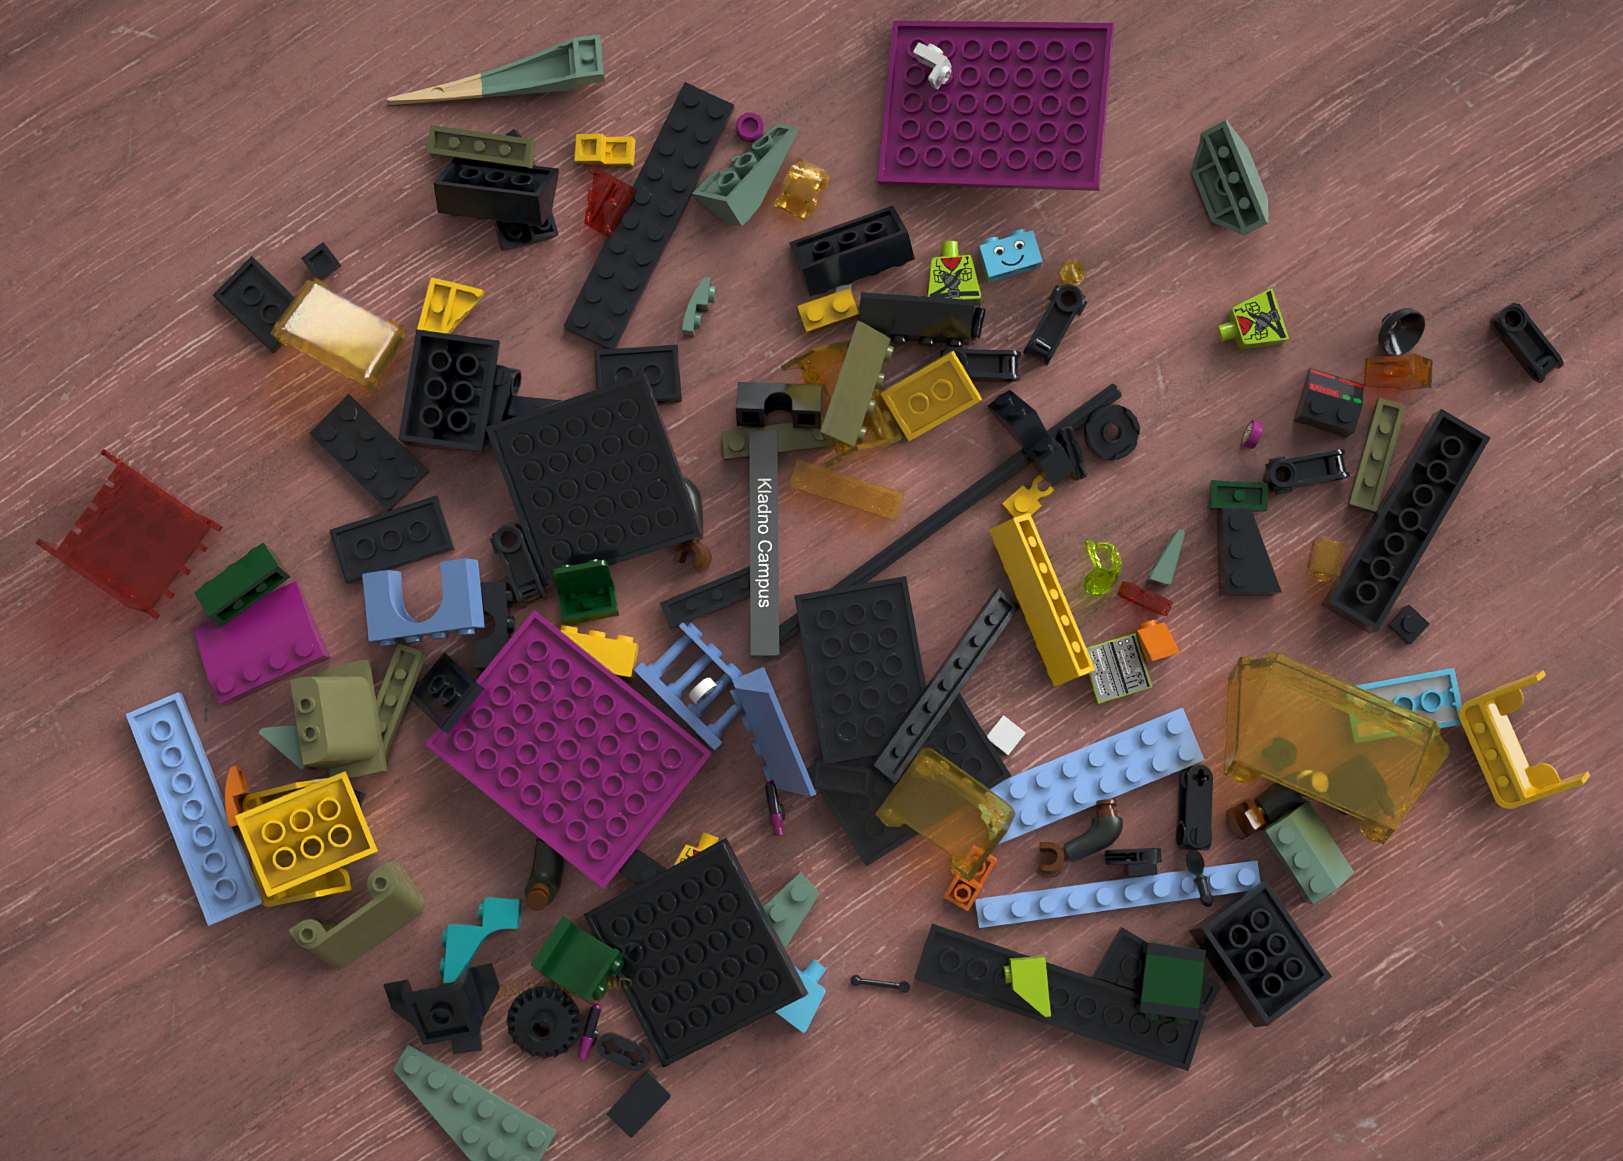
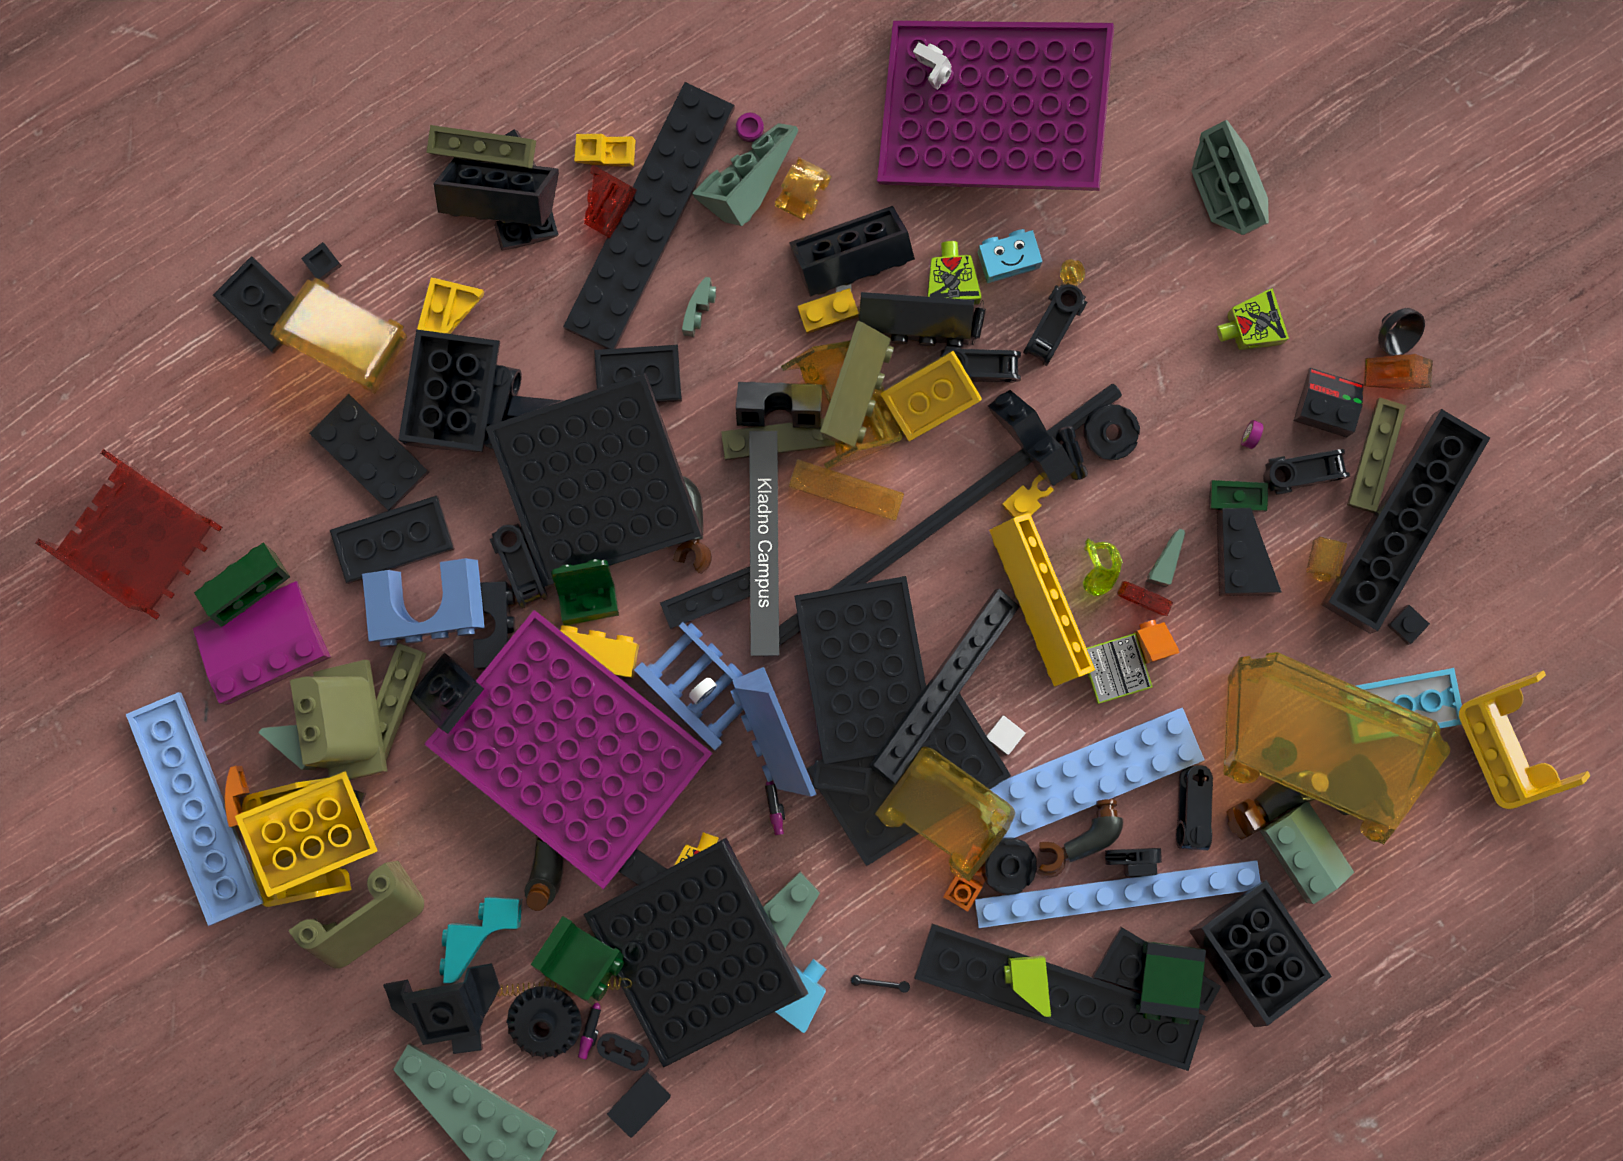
(551, 70): sand green plate -> none
(1010, 866): none -> black tile
(1196, 865): black piece -> none
(1526, 342): black piece -> none

